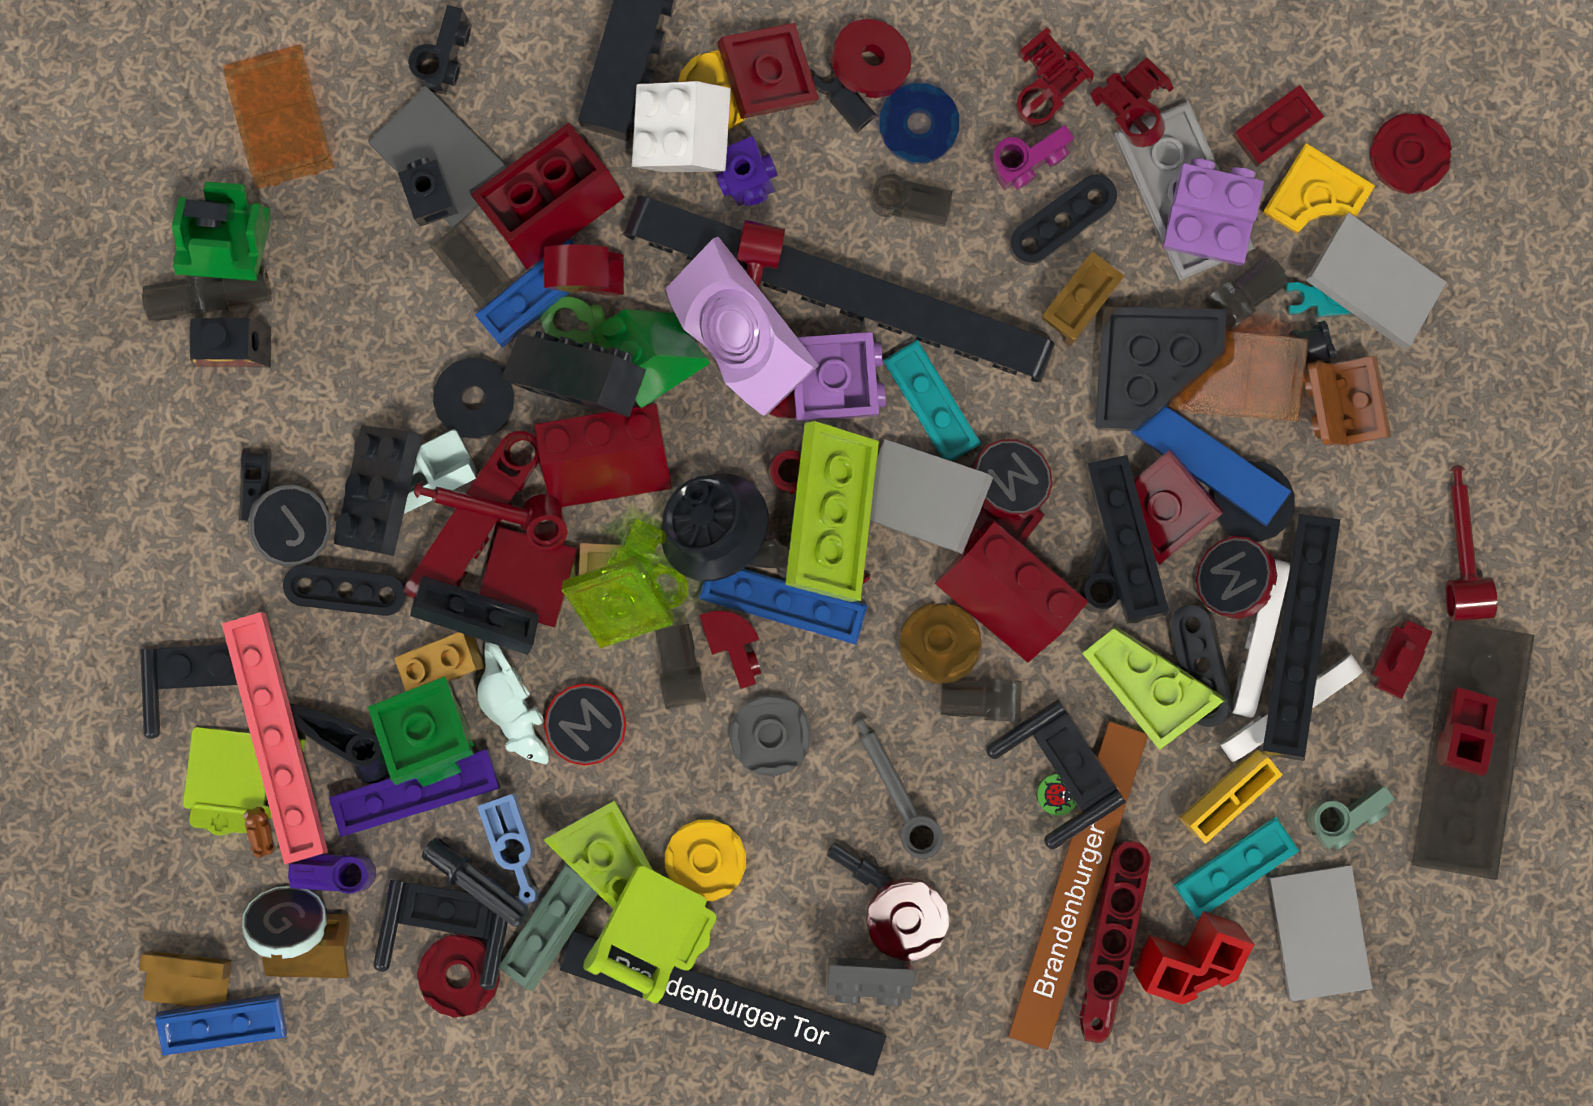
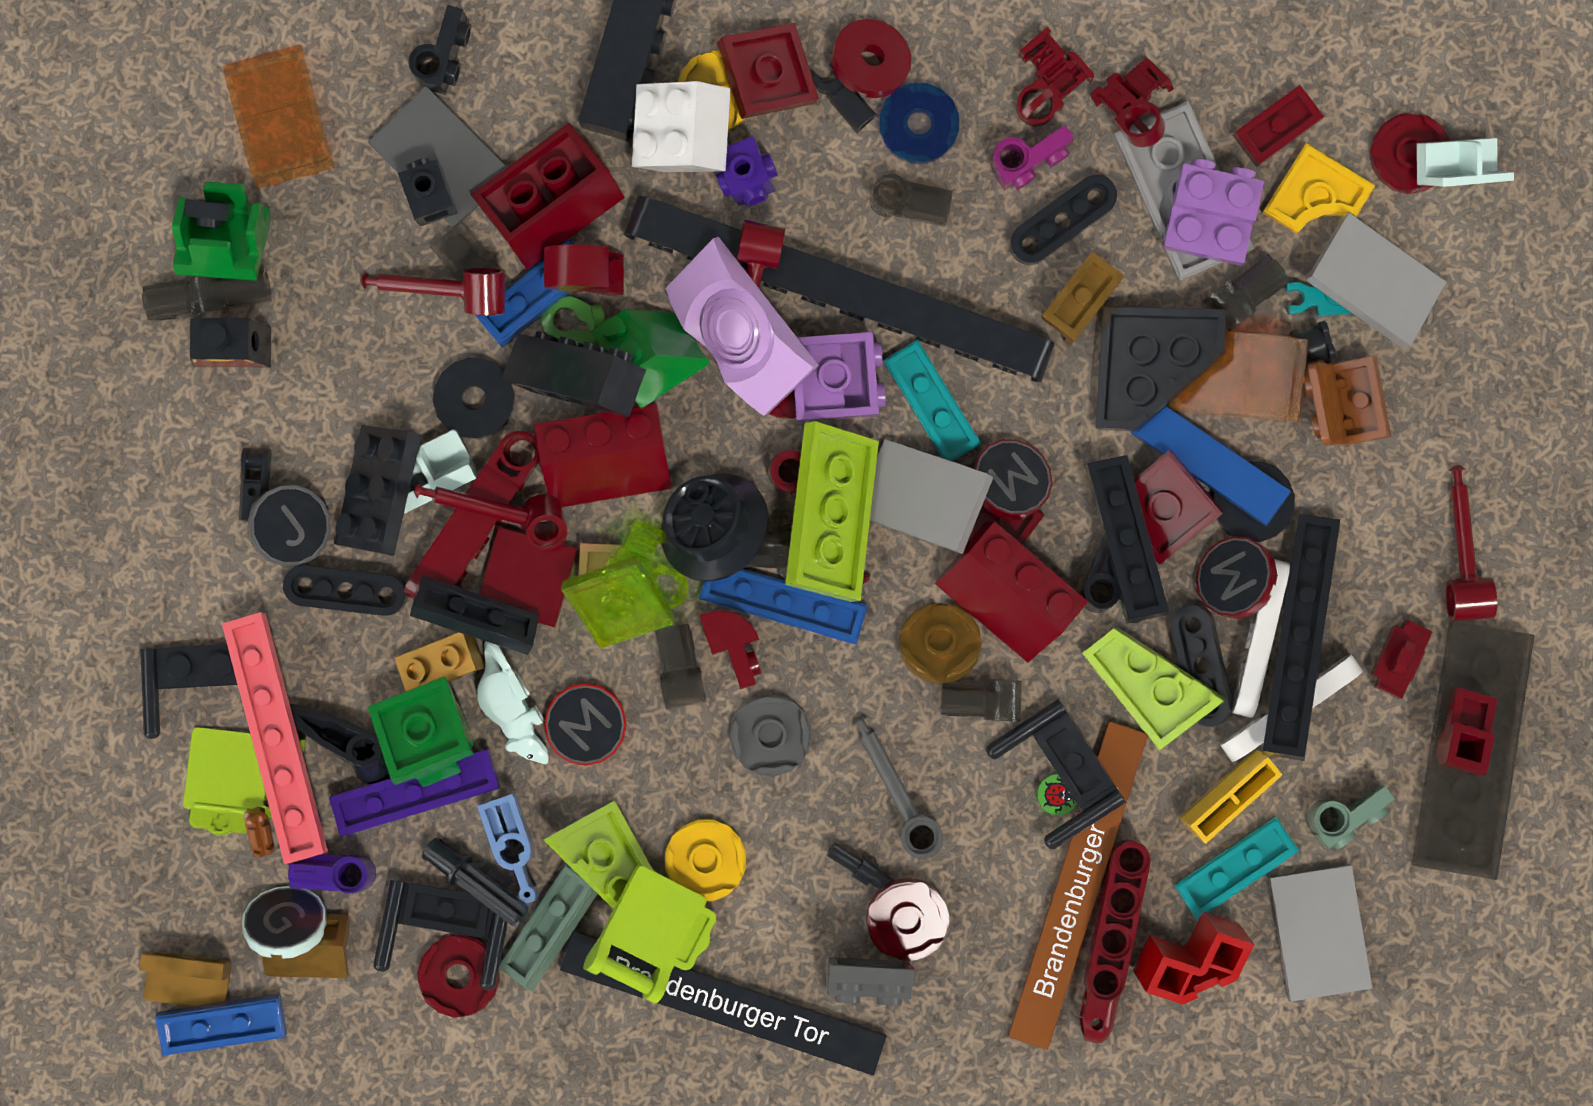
(480, 290): none -> dark red piece
(1459, 163): none -> light aqua panel

